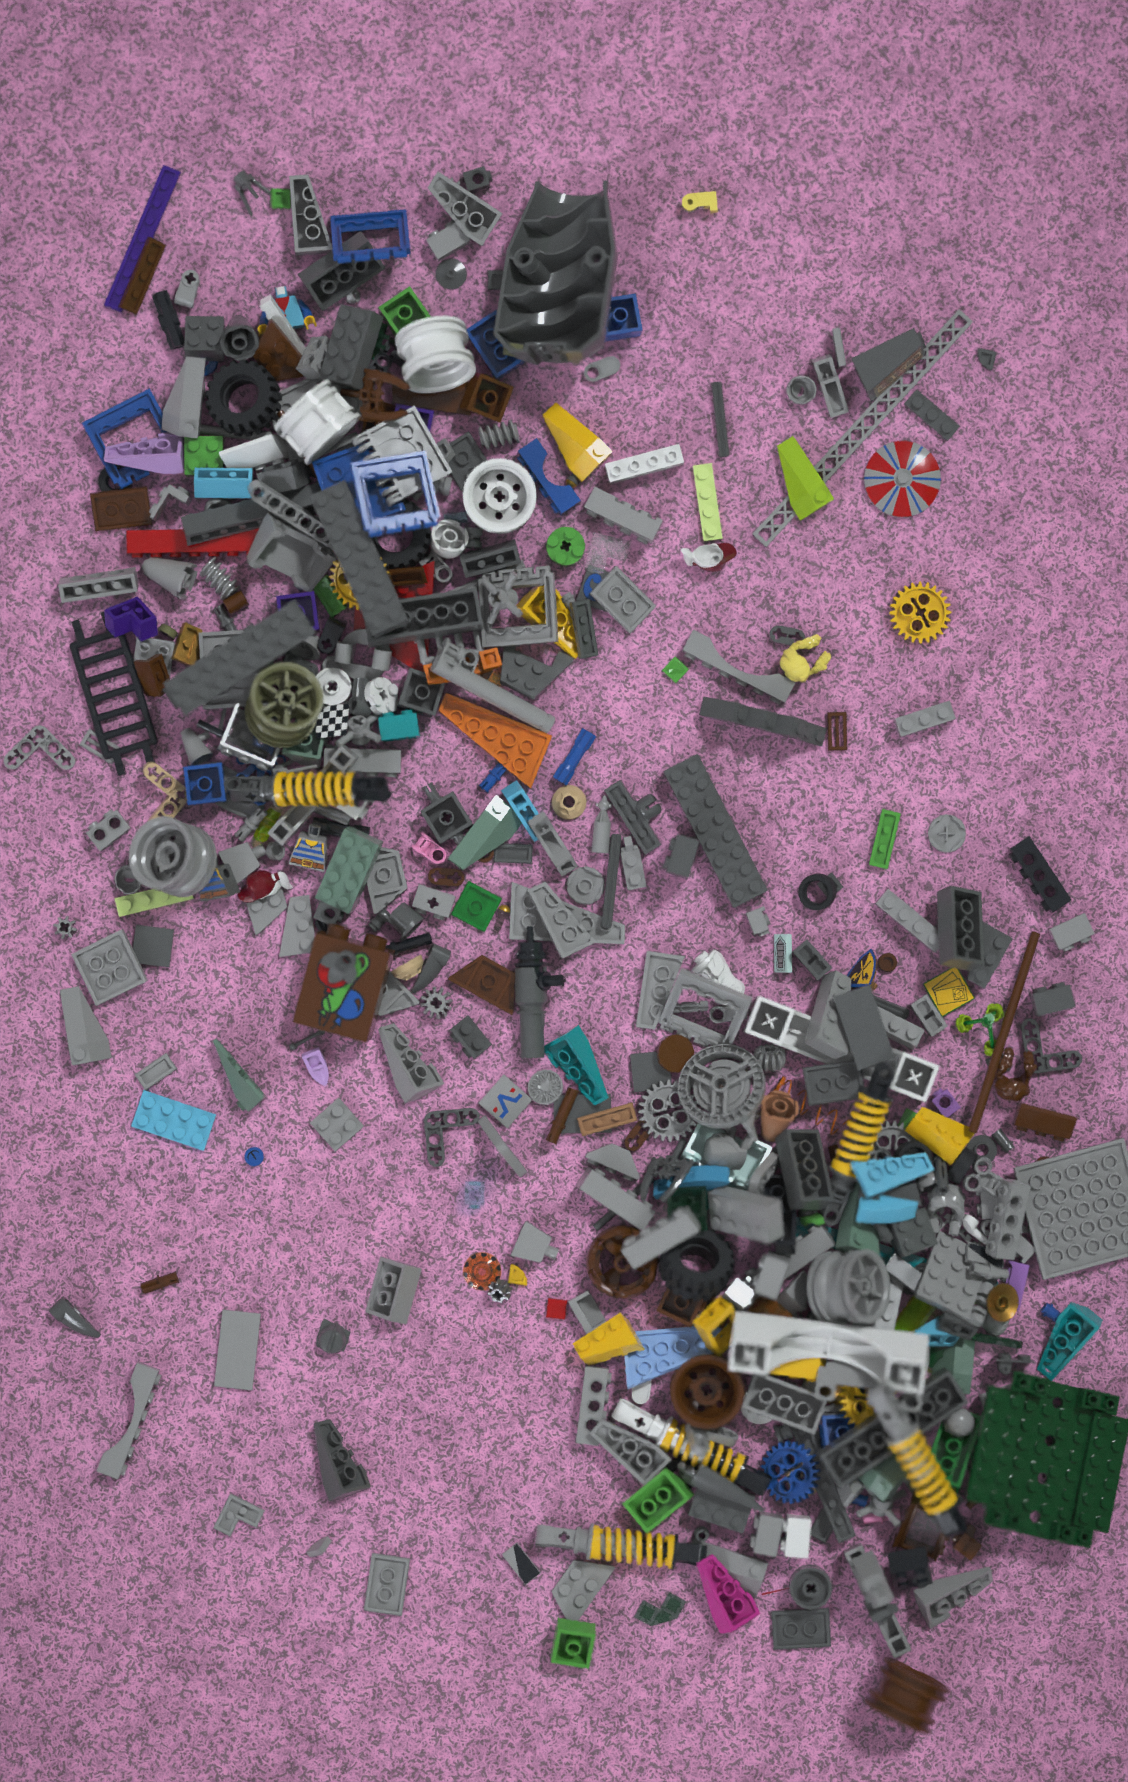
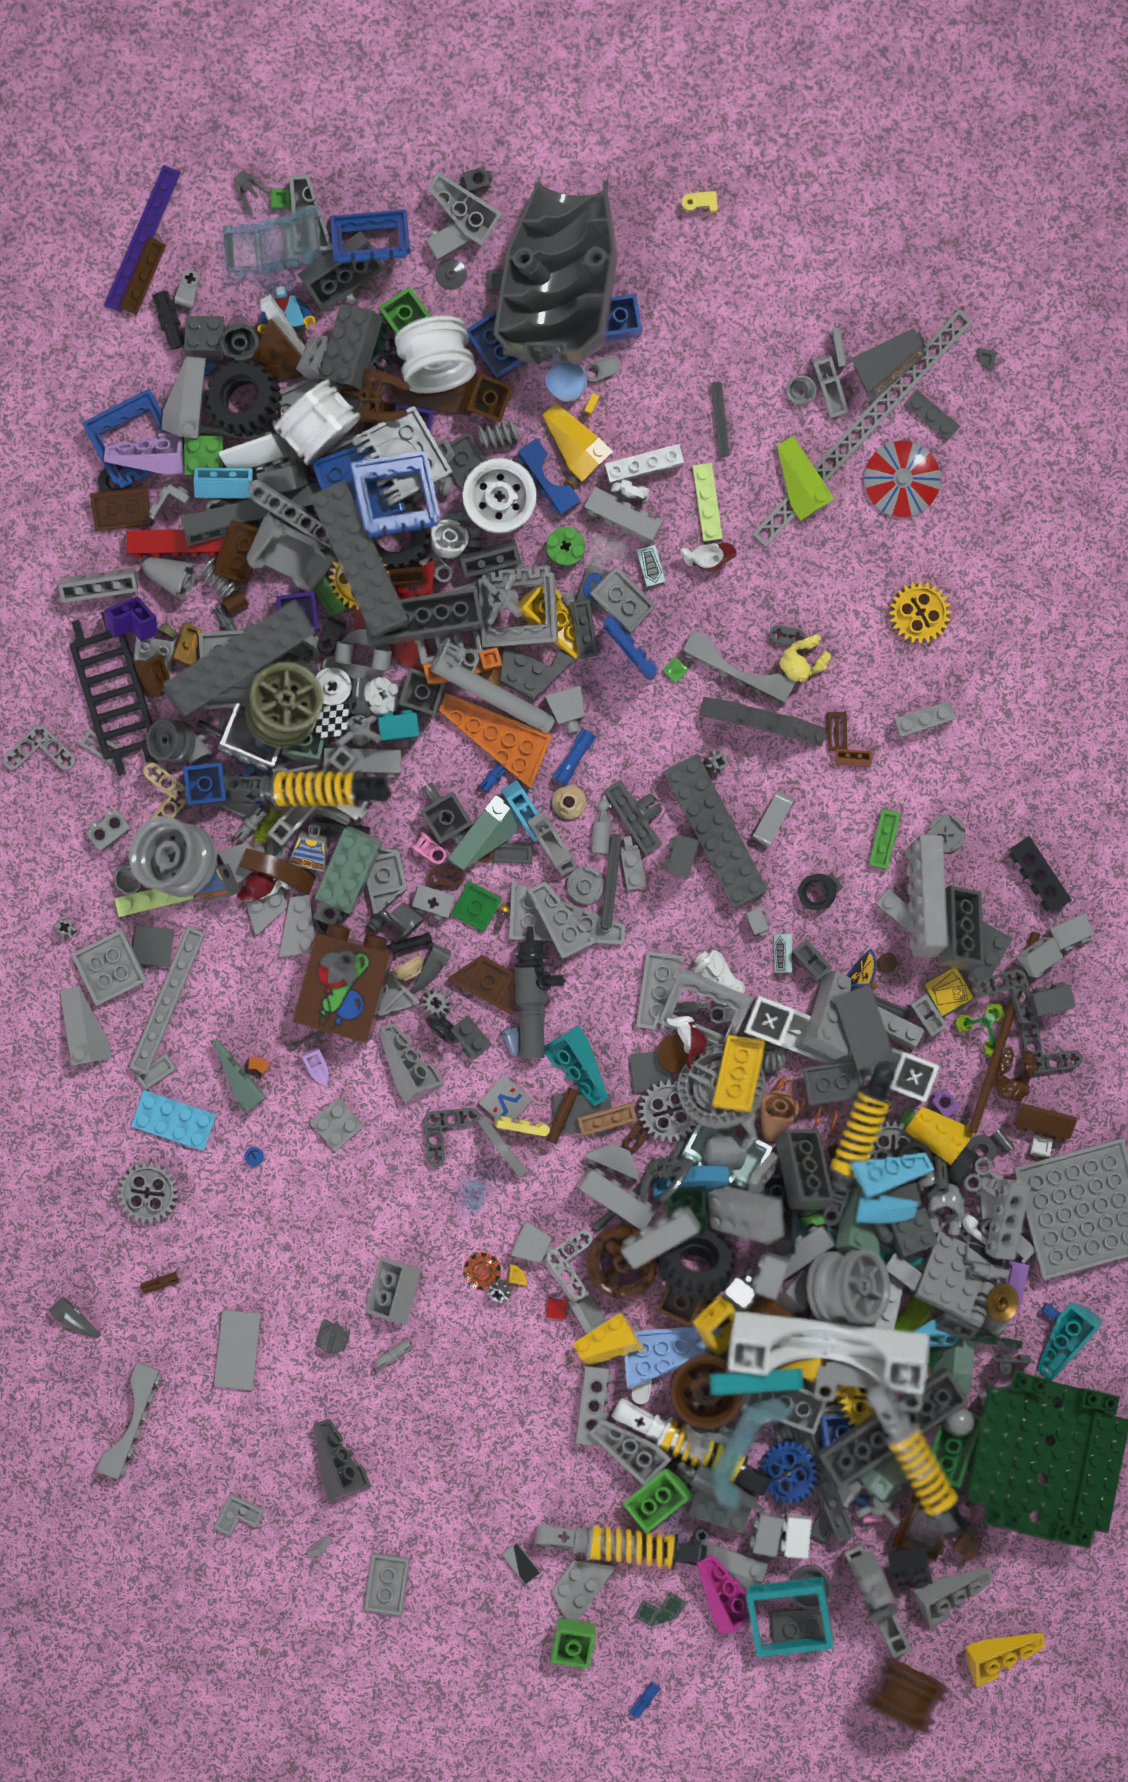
(146, 1210): none -> light grey gear
(167, 1000): none -> light grey tile
(171, 740): none -> dark grey wheel
(232, 558): none -> reddish brown tile
(259, 1064): none -> orange piece
(273, 243): none -> windscreen
(278, 869): none -> reddish brown slope
(393, 1354): none -> light grey pin
(441, 1028): none -> black piece
(512, 1039): none -> sand blue cone
(521, 1126): none -> light yellow plate
(545, 1087): light grey wheel -> none
(562, 1265): none -> light grey beam
(566, 381): none -> light blue piece
(567, 707): none -> light grey torso
(591, 404): none -> yellow tile
(626, 643): none -> blue hinge
(627, 492): none -> white plate
(645, 1700): none -> blue axle
(651, 566): none -> tile
(693, 1038): none -> hair
(715, 761): none -> light grey gear
(739, 1073): none -> yellow tile
(739, 1444): none -> clear light blue windscreen
(750, 1382): none -> teal beam
(773, 818): none -> light grey beam
(788, 1589): none -> teal window
(853, 757): none -> dark orange piece
(927, 896): none -> light grey brick
(992, 1655): none -> yellow wedge
(1015, 987): none -> dark grey beam
(1039, 957): none -> light grey brick
(1041, 1146): none -> white tile

